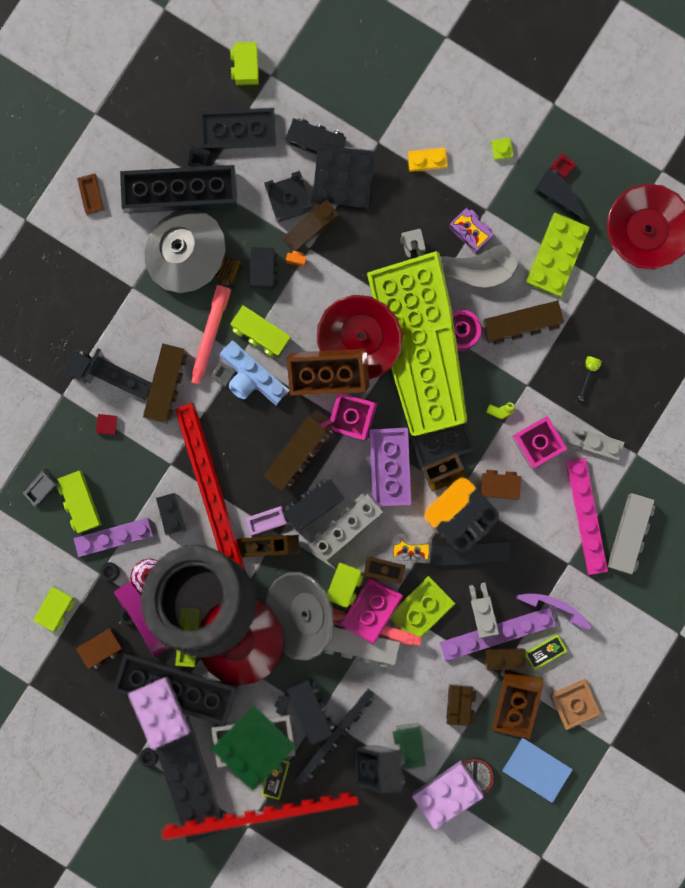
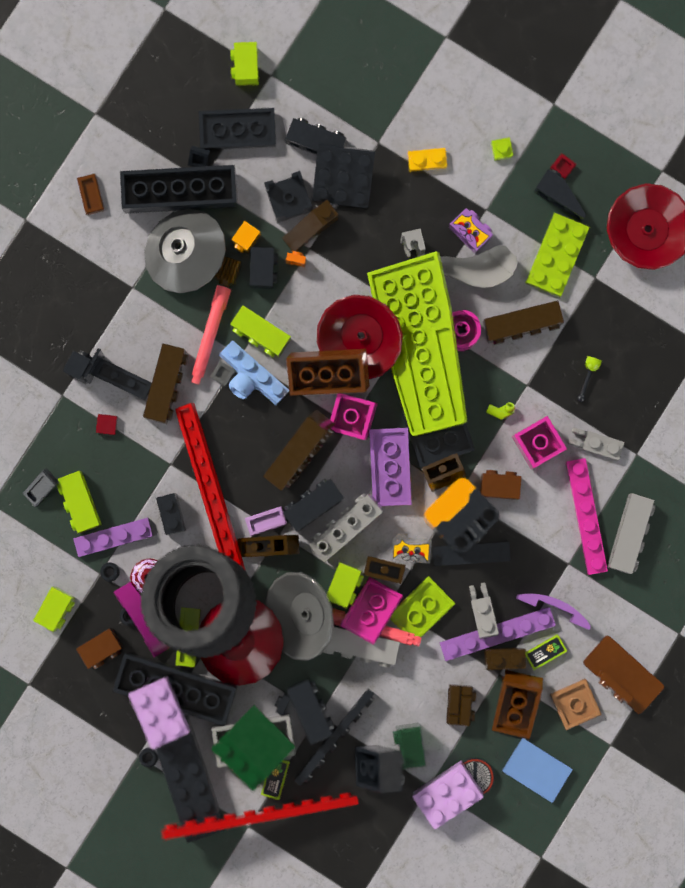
(245, 237): none -> light orange brick
(623, 675): none -> reddish brown bracket

